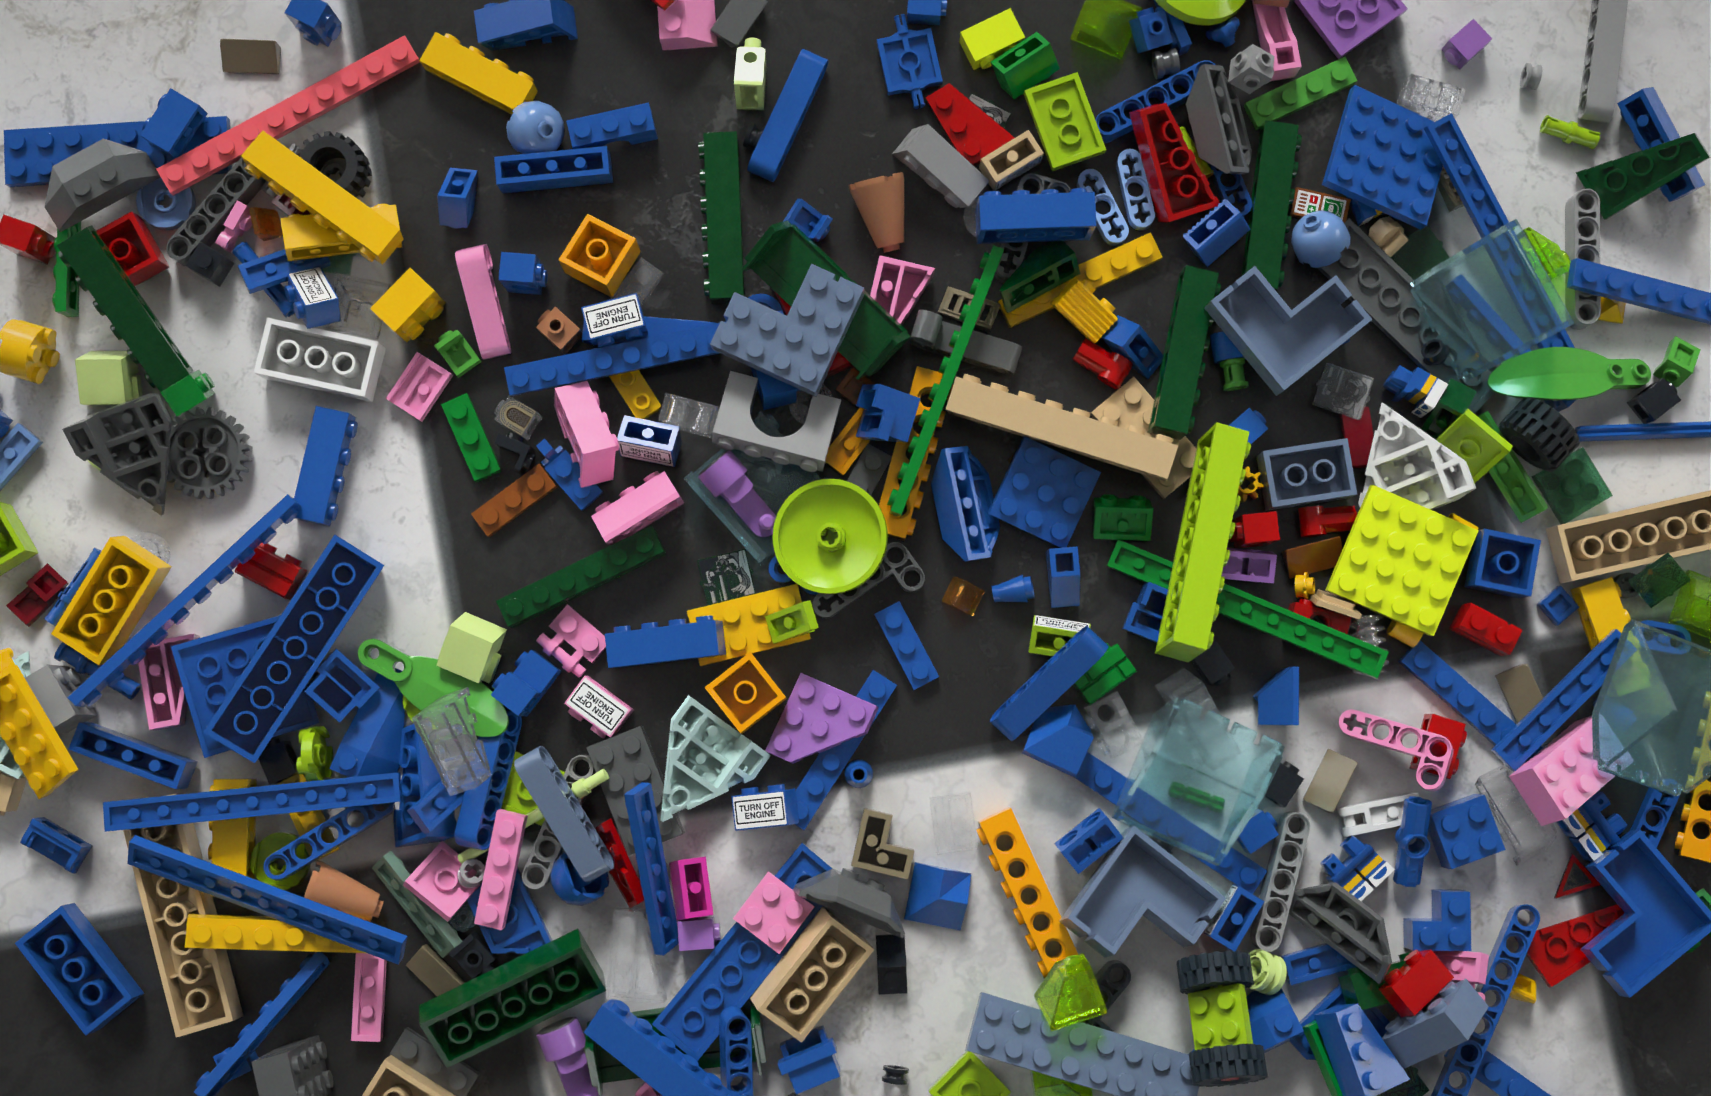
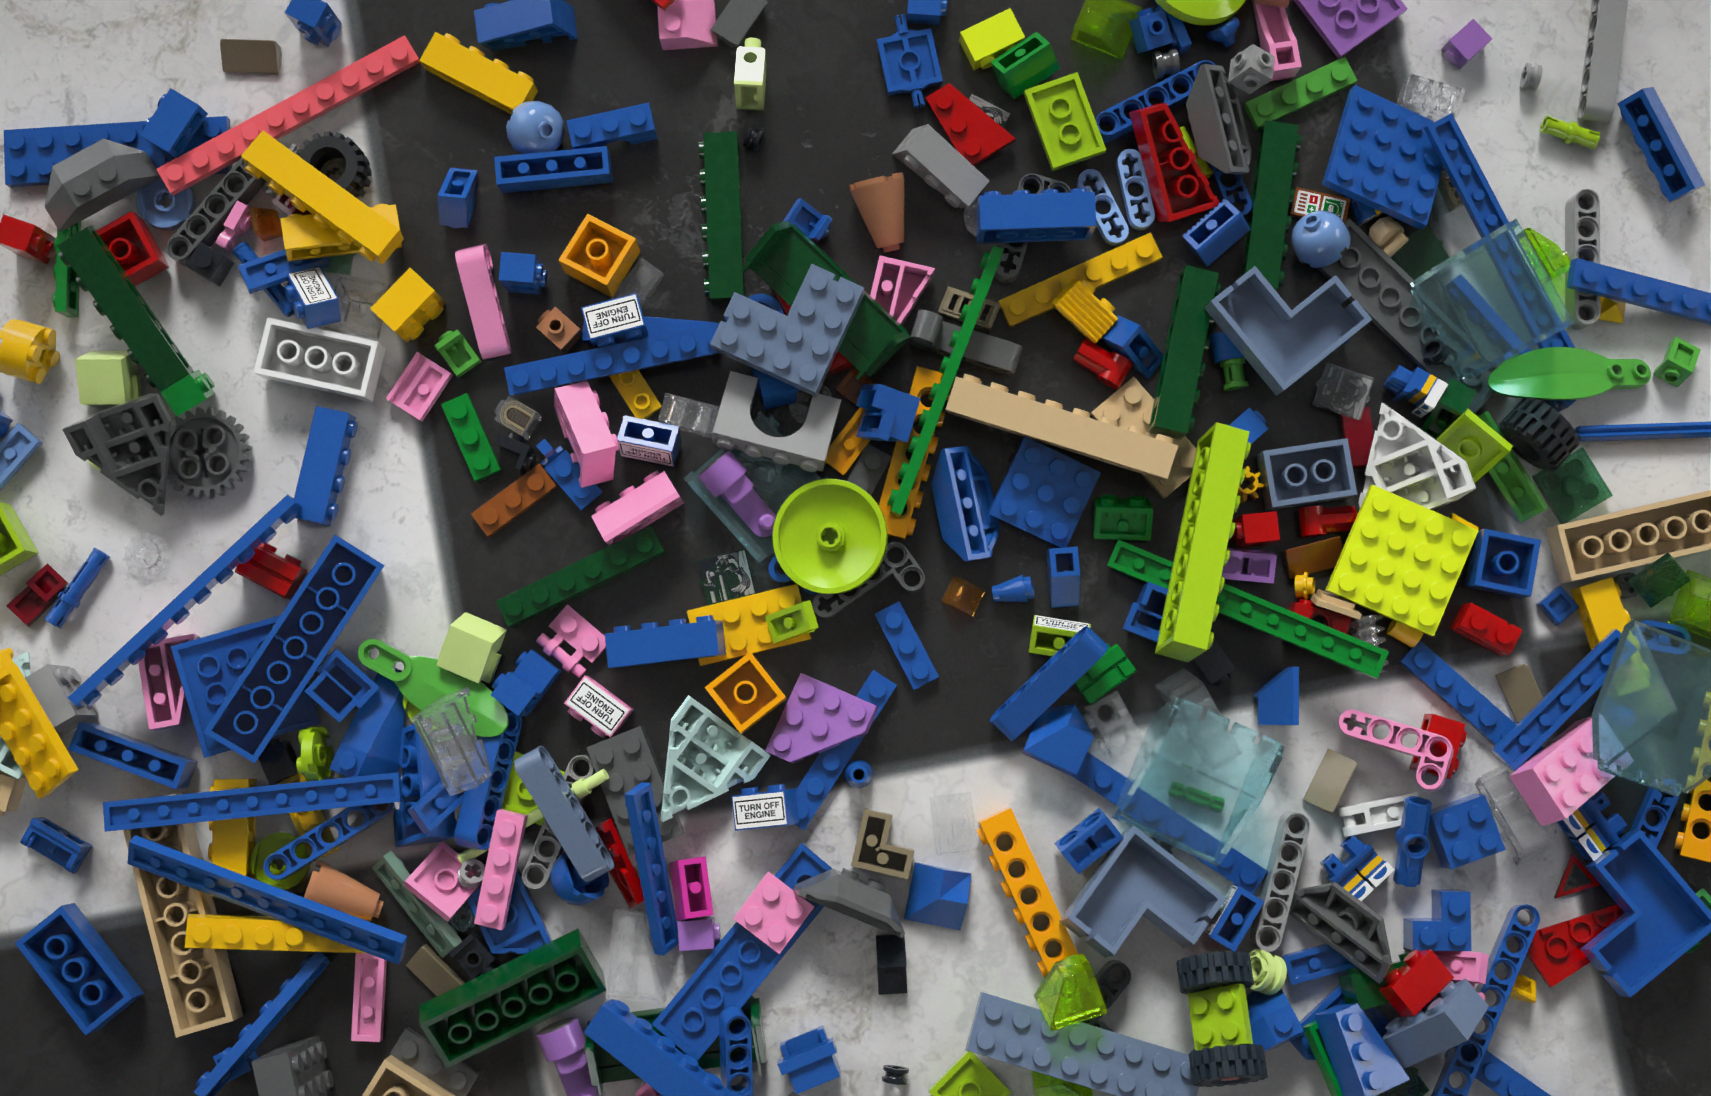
(83, 665): blue pin -> none
(111, 599): yellow brick -> none
(787, 115): blue beam -> none
(811, 974): tan brick -> none
(1011, 160): tan brick -> none
(1039, 273): dark green slope -> none
(1257, 831): blue brick -> none
(1284, 784): black brick -> none
(1641, 173): dark green wing -> none
(1654, 400): black brick -> none

